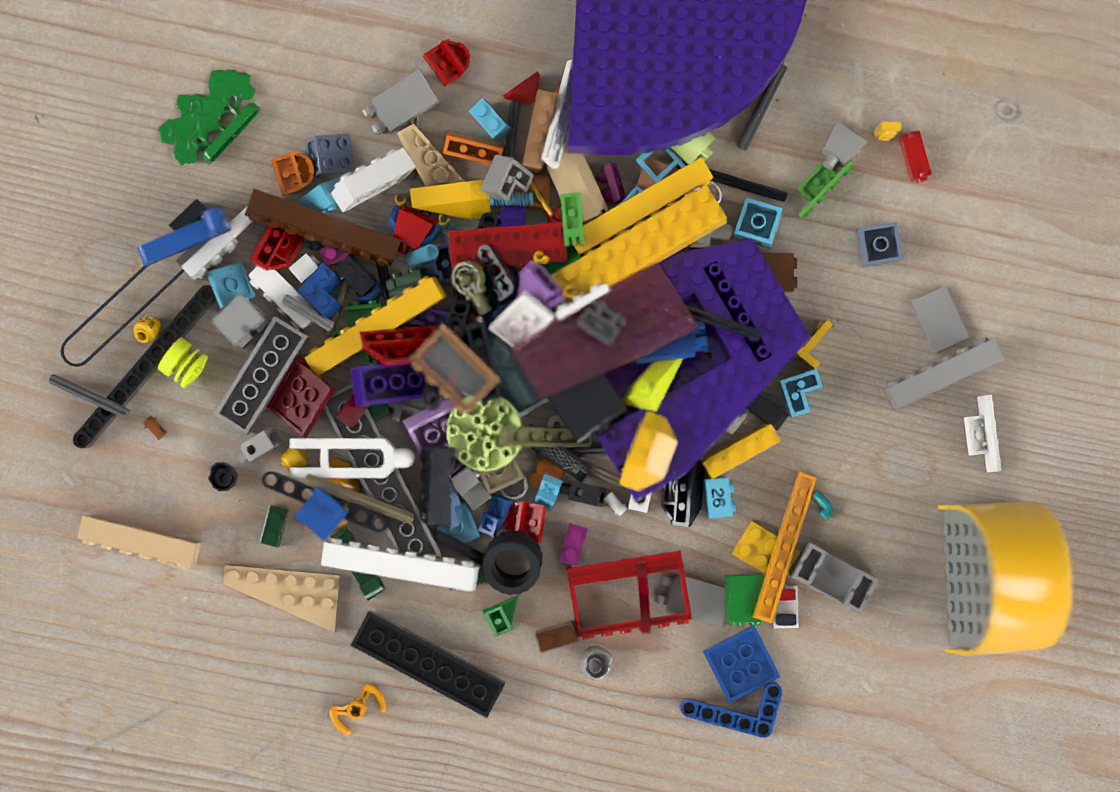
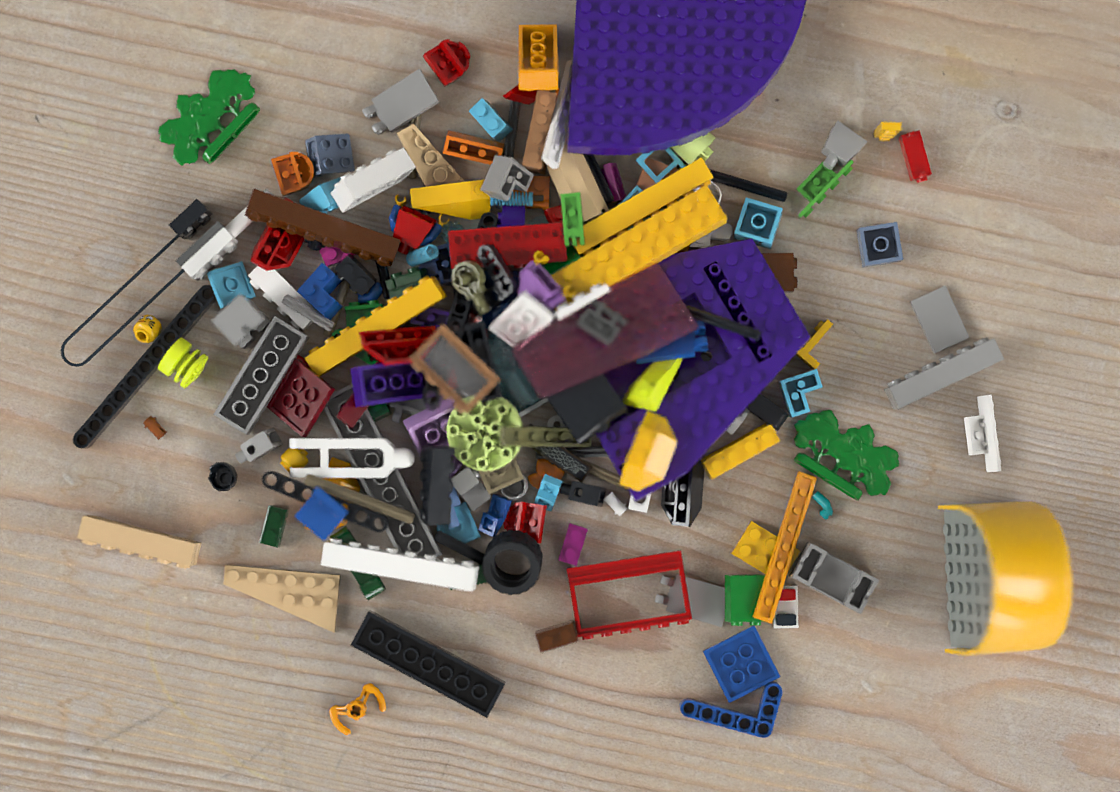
(89, 396): dark grey axle -> none
(213, 225): blue beam -> none
(304, 267): white brick -> none
(501, 615): green slope -> none
(538, 57): none -> light orange brick
(540, 198): yellow axle -> none
(595, 663): light grey hair -> none
(599, 178): none -> black axle
(644, 603): dark red beam -> none
(718, 498): medium azure brick -> none
(760, 109): dark grey axle -> none
(852, 452): none -> green plant

